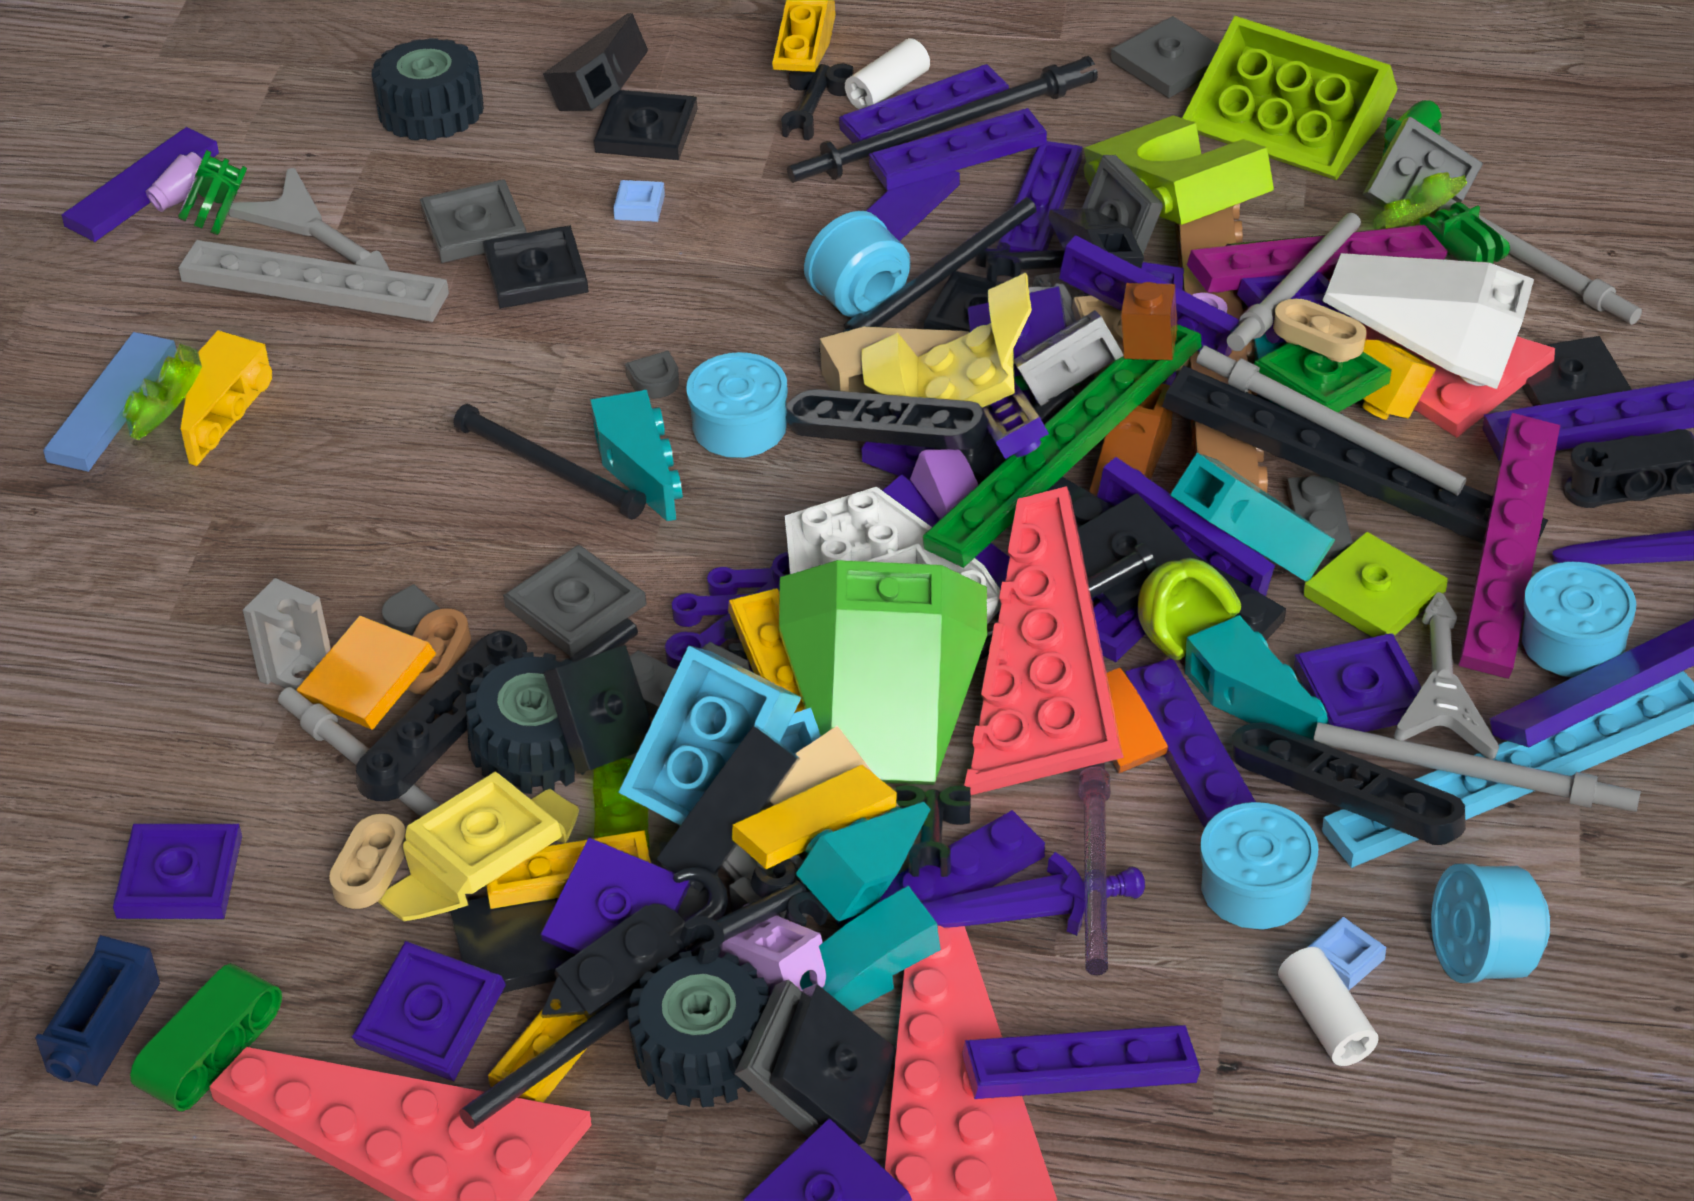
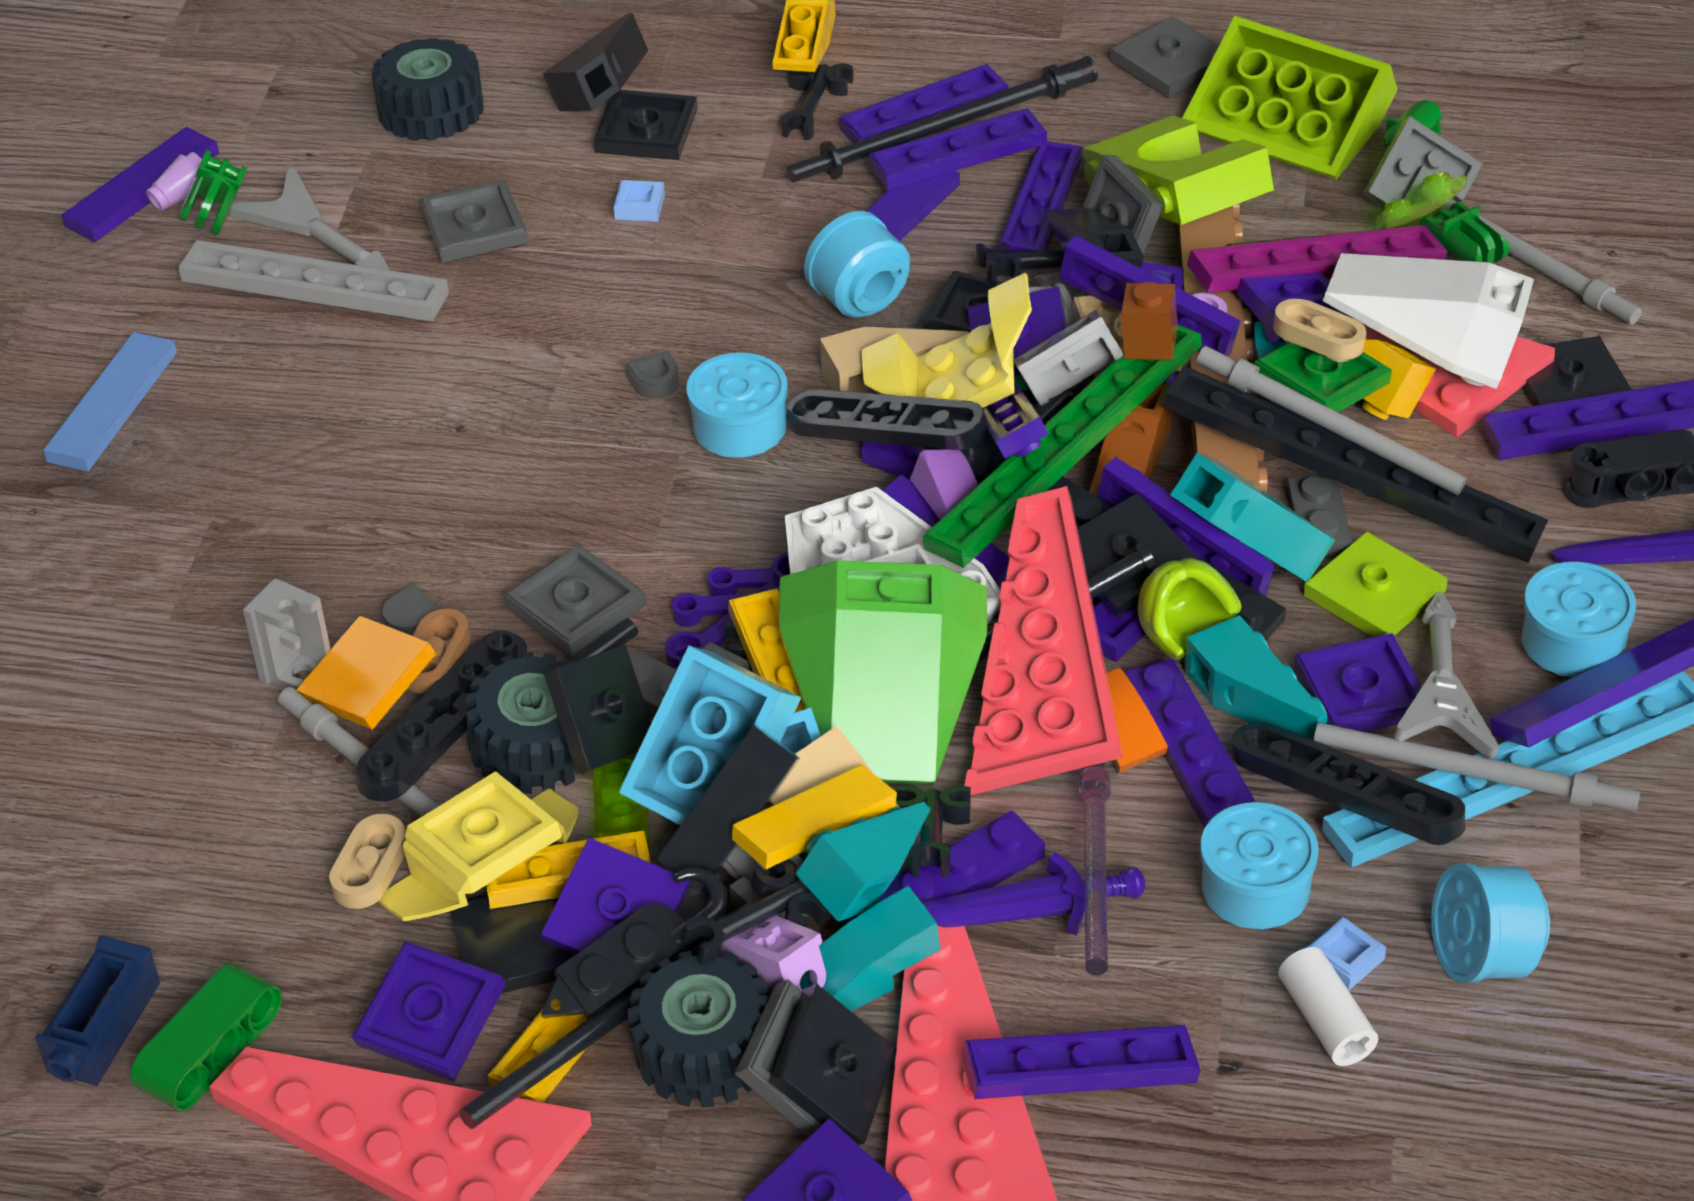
(156, 401): clear neon green slope -> none
(178, 871): dark purple plate -> none
(227, 384): yellow slope -> none
(535, 266): black plate -> none
(630, 502): black bar -> none
(632, 449): teal slope -> none
(887, 74): white piece -> none
(944, 267): black bar -> none
(1259, 317): light grey bar -> none
(1509, 546): magenta plate -> none

